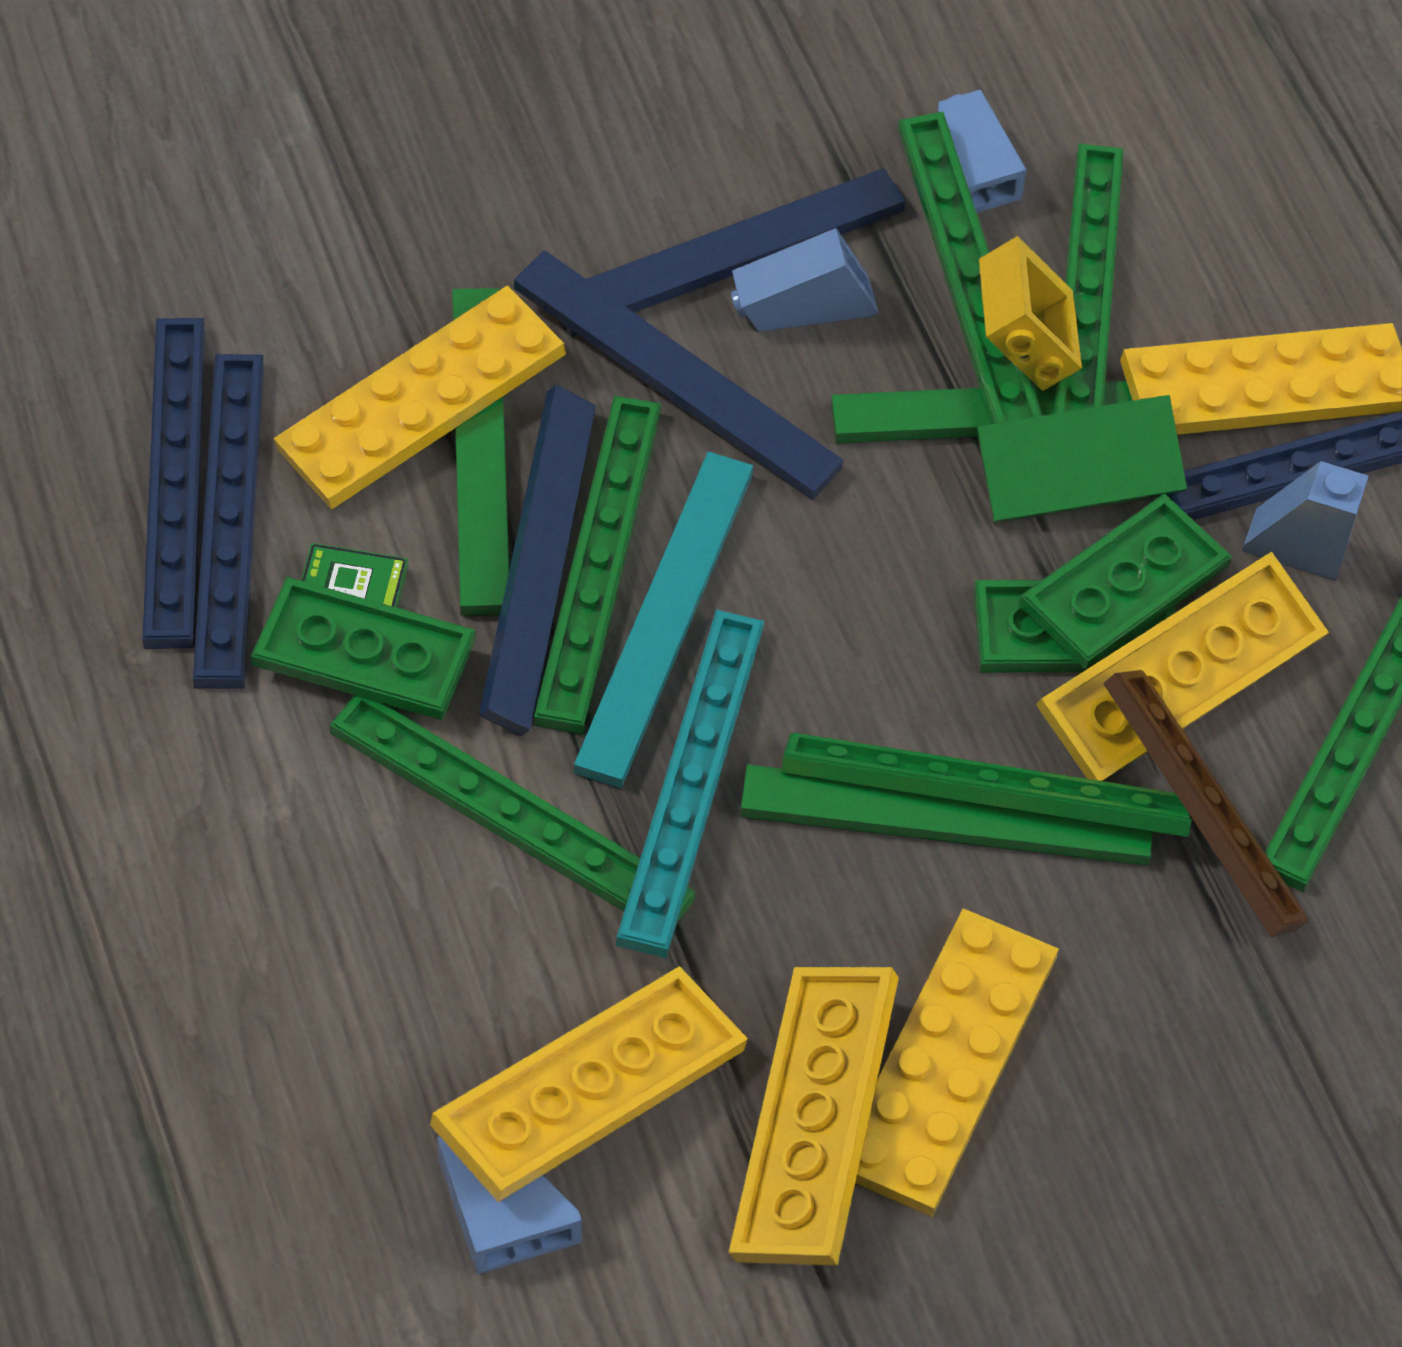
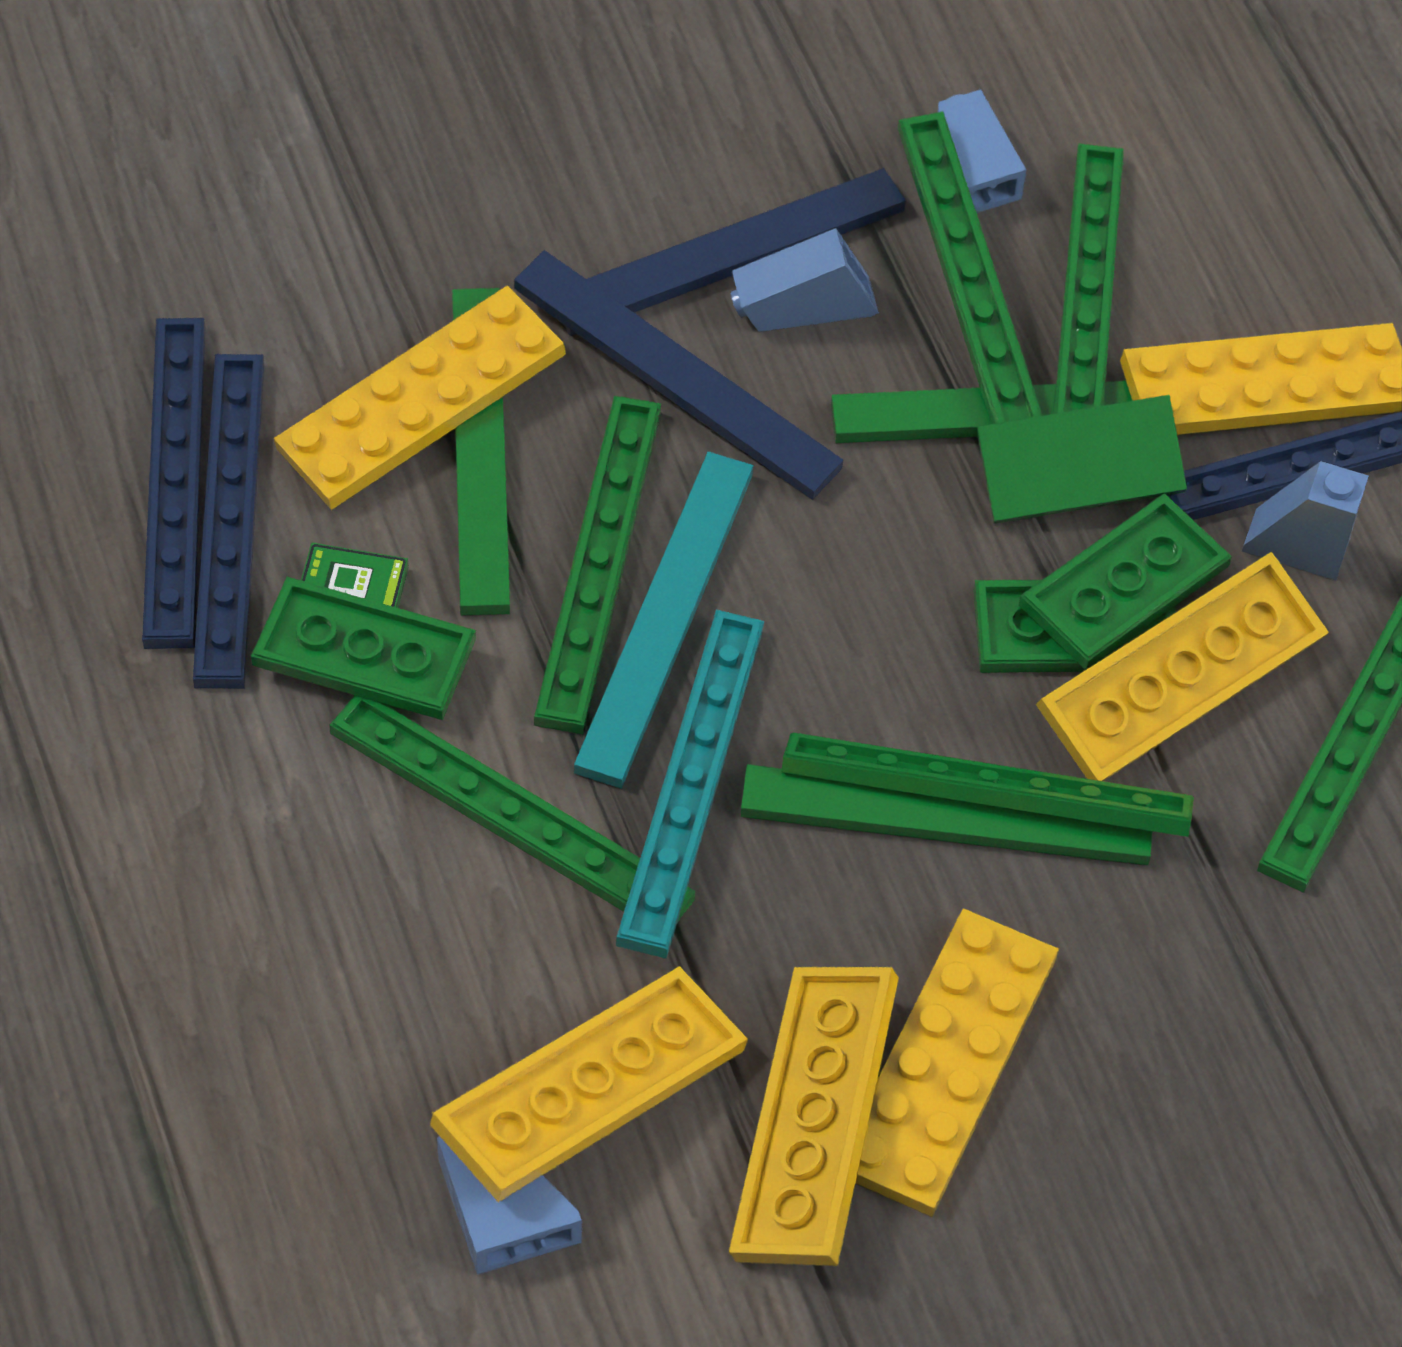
(537, 561): dark blue tile -> none
(1029, 313): yellow window -> none
(1206, 802): reddish brown tile -> none

